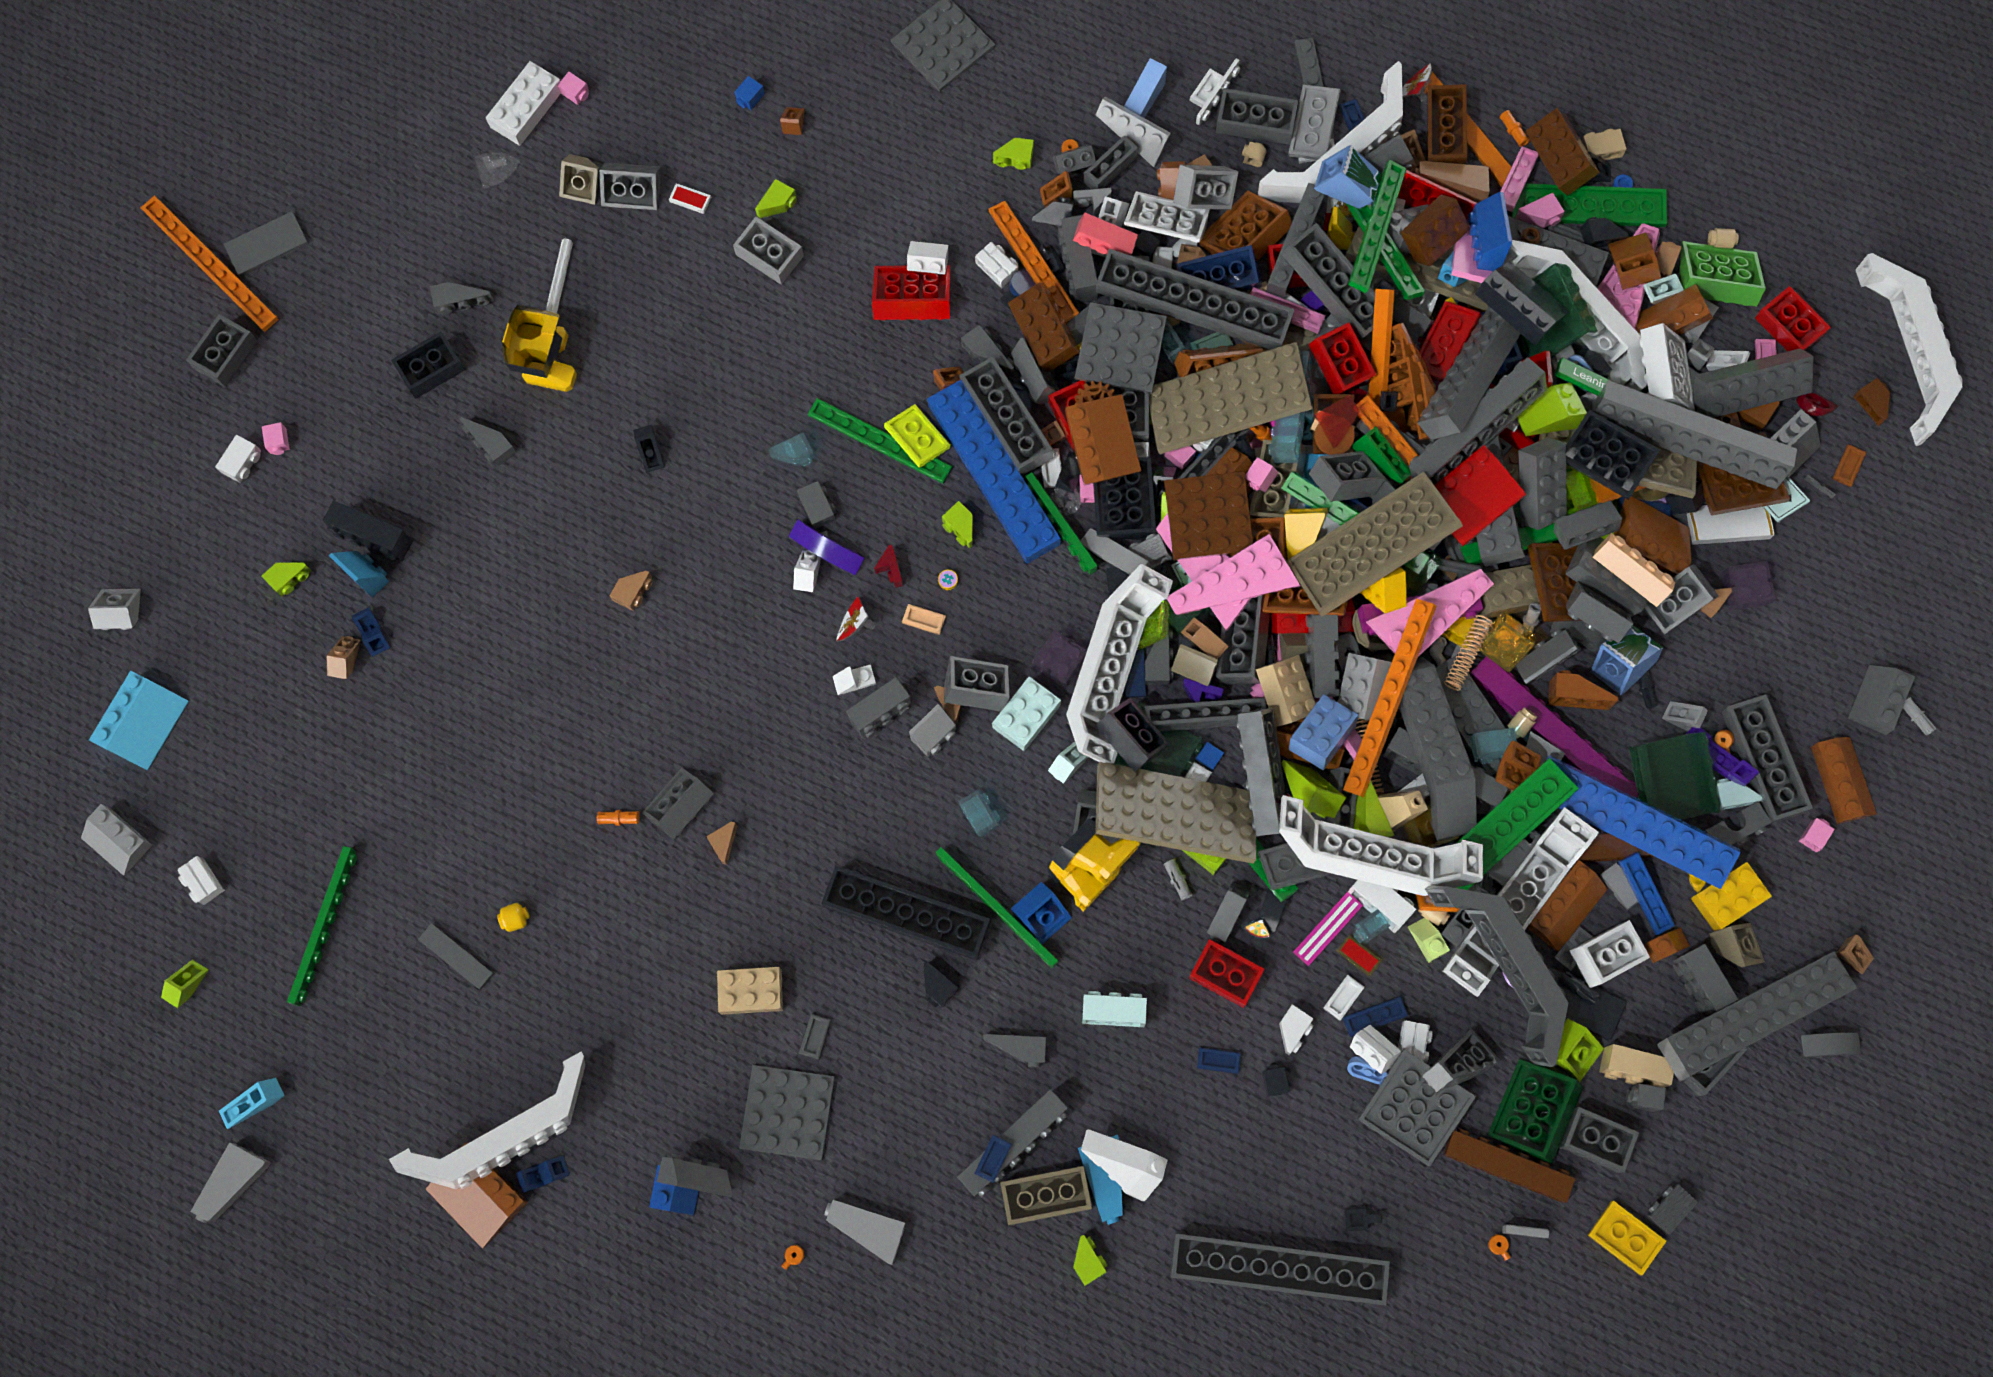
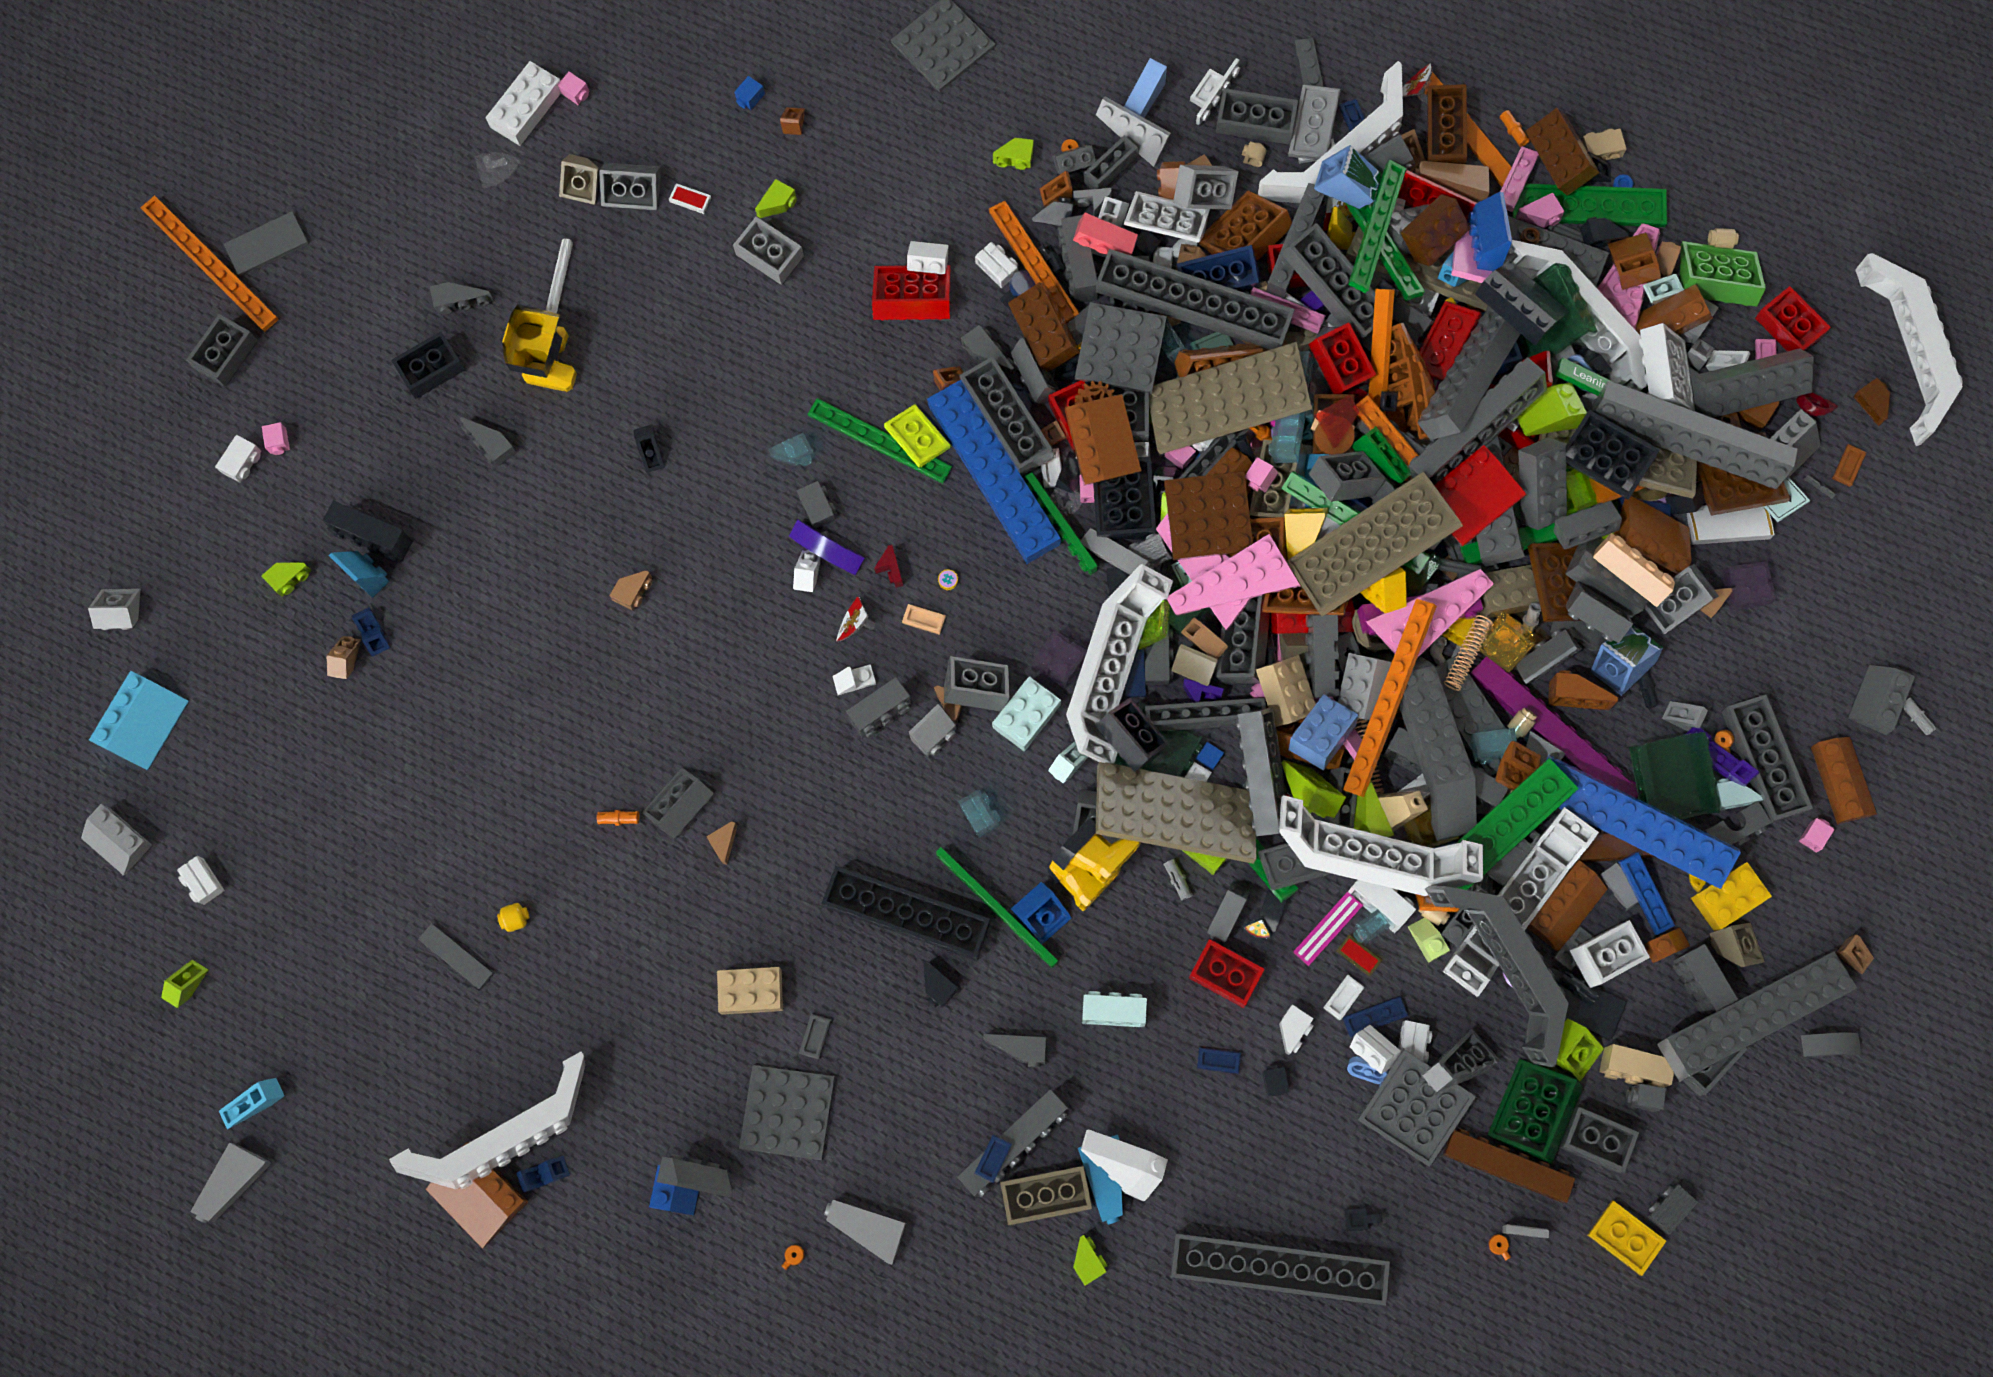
(319, 934): green plate -> none
(960, 522): lime slope -> none

